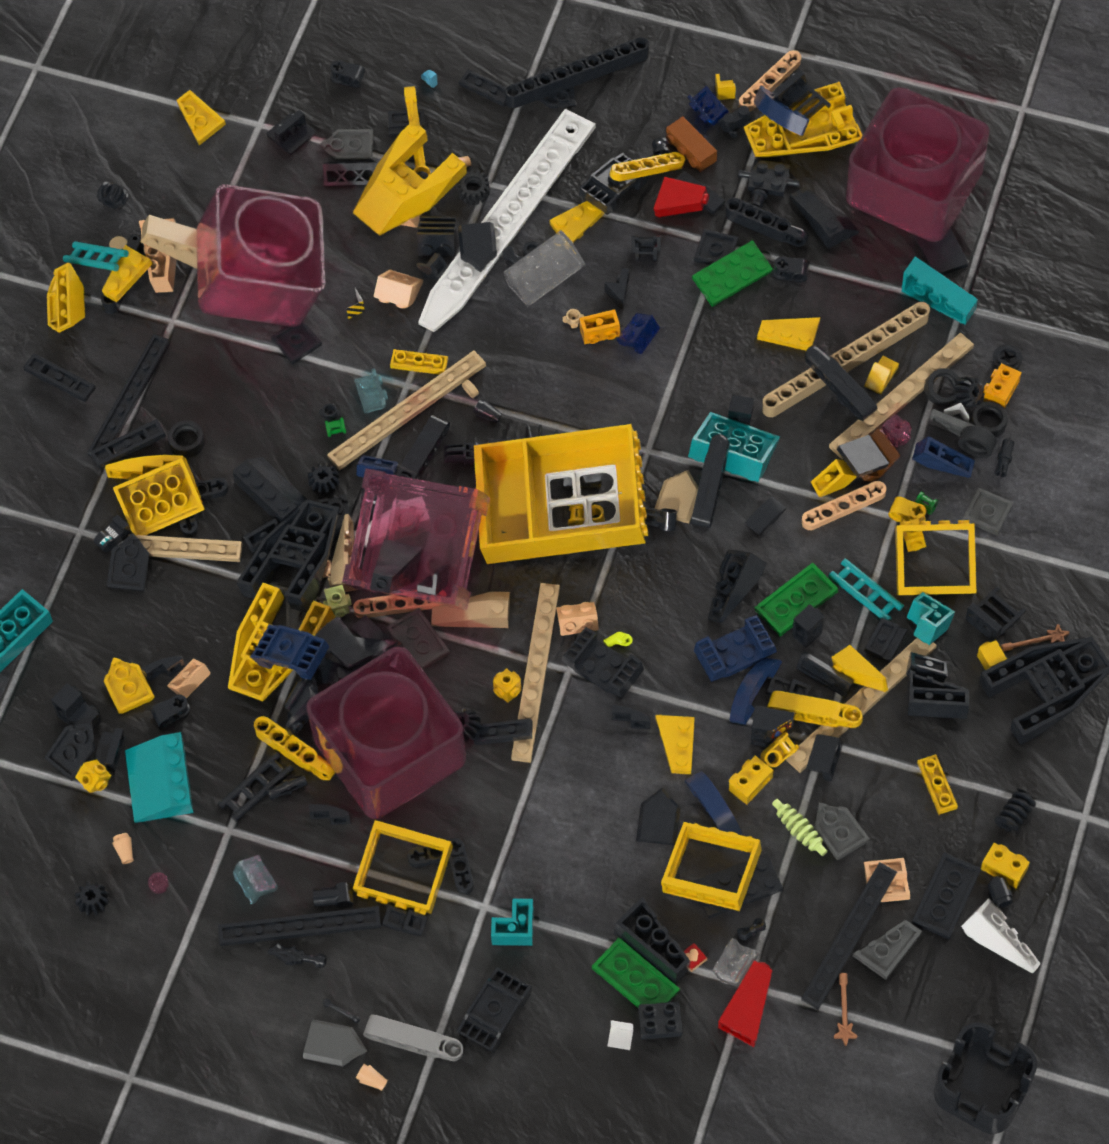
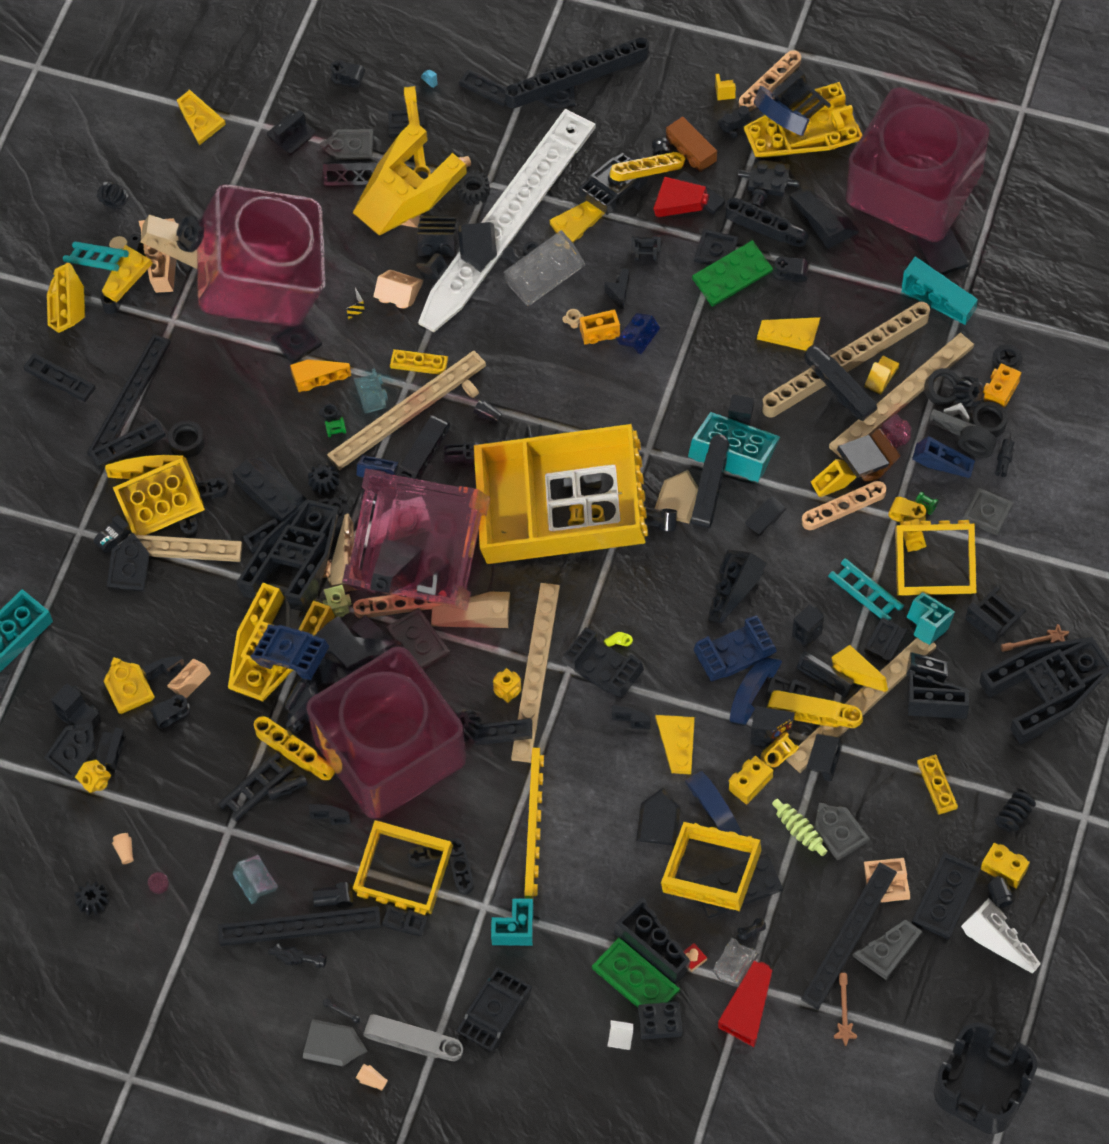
(159, 778): teal slope -> none
(190, 233): none -> black tile
(315, 373): none -> light orange slope
(533, 852): none -> yellow plate
(576, 617): light nougat bracket -> none
(708, 105): clear blue bracket -> none
(784, 604): green plate -> none
(990, 654): yellow brick -> none

